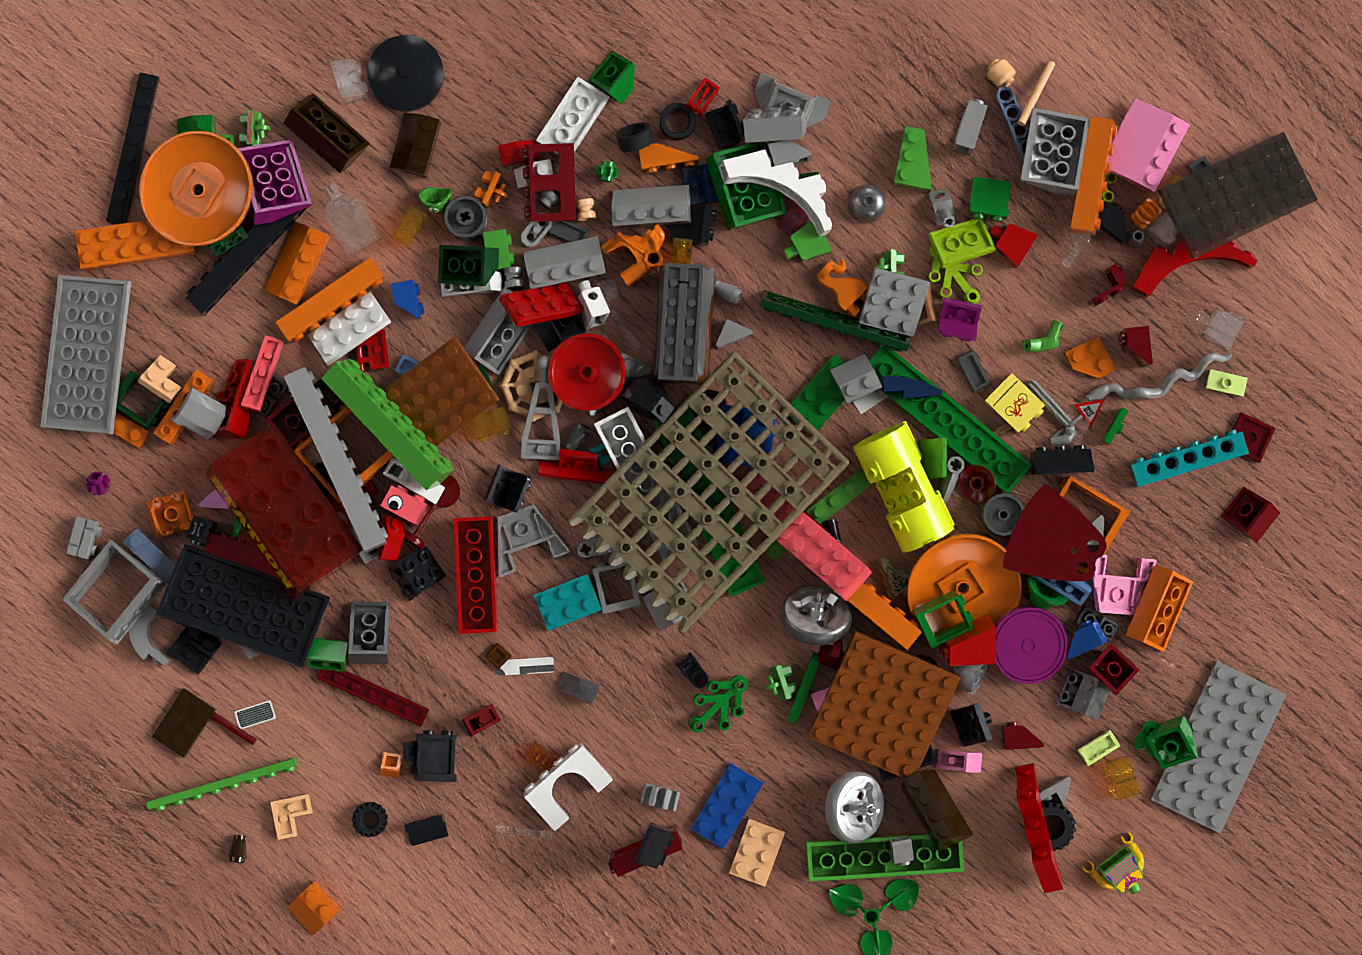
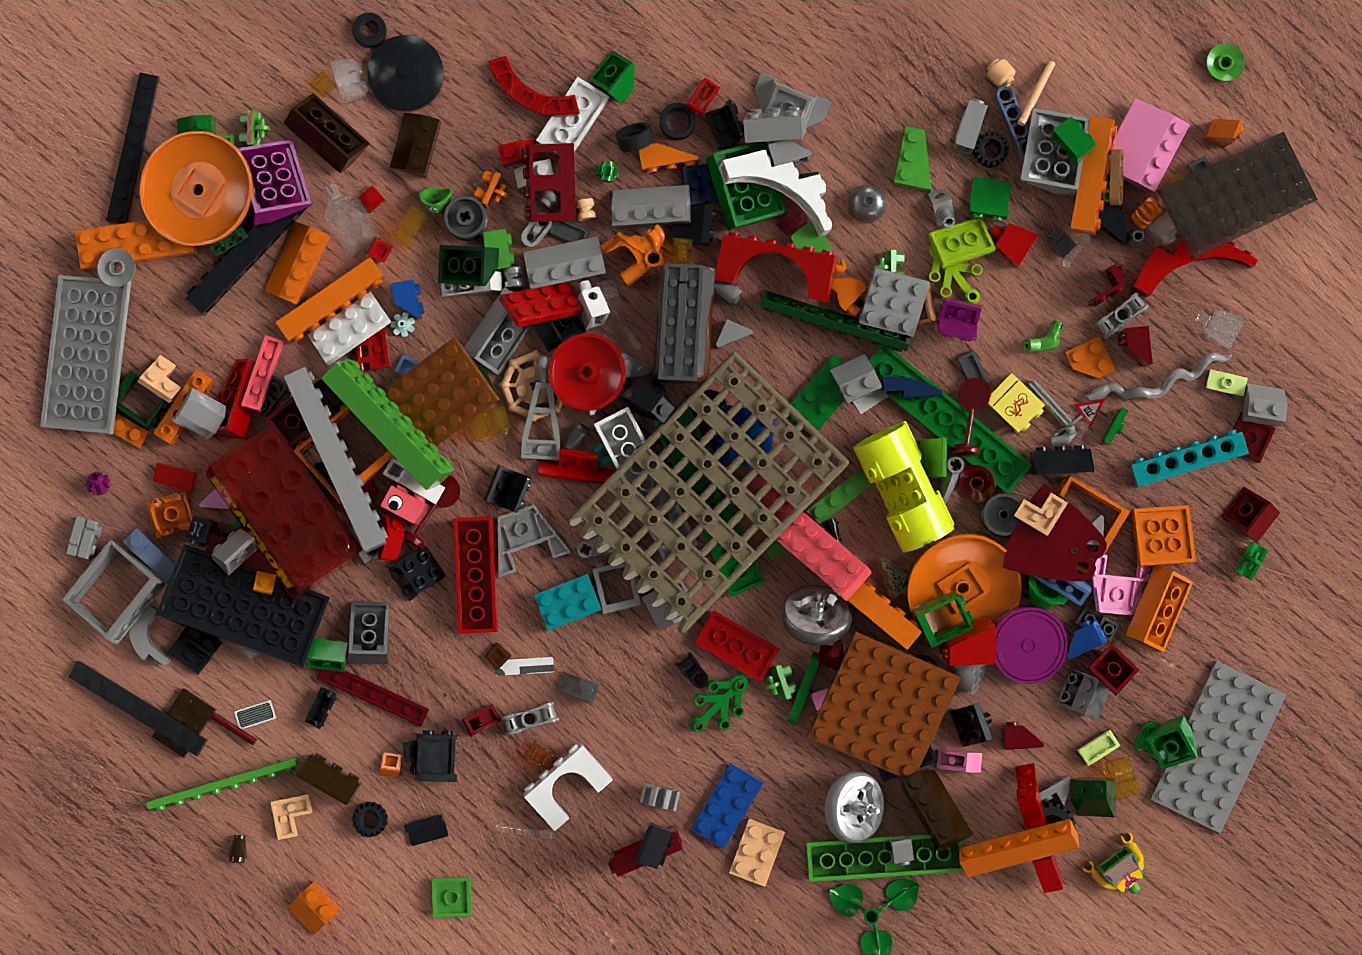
(107, 267): none -> light grey dish
(138, 708): none -> black plate
(174, 477): none -> red slope
(234, 551): none -> light grey slope
(264, 582): none -> light orange plate
(318, 711): none -> black hinge
(323, 84): none -> clear yellow tile
(329, 778): none -> dark brown slope
(366, 18): none -> black tyre
(371, 198): none -> red plate
(379, 249): none -> red plate
(405, 327): none -> light aqua plant
(451, 897): none -> bright green plate
(518, 718): none -> light grey piece
(528, 98): none -> red tile
(737, 645): none -> red plate
(738, 251): none -> red arch
(972, 396): none -> dark red piece
(1002, 149): none -> black tyre
(1019, 848): none -> orange brick
(1043, 518): none -> light nougat plate
(1061, 243): none -> black plate
(1074, 139): none -> green brick
(1093, 796): none -> dark green slope
(1111, 323): none -> light grey piece
(1116, 177): none -> medium nougat beam
(1163, 535): none -> orange plate
(1223, 131): none -> orange slope
(1230, 54): none -> bright green dish
(1251, 560): none -> green hips
(1264, 405): none -> light grey slope

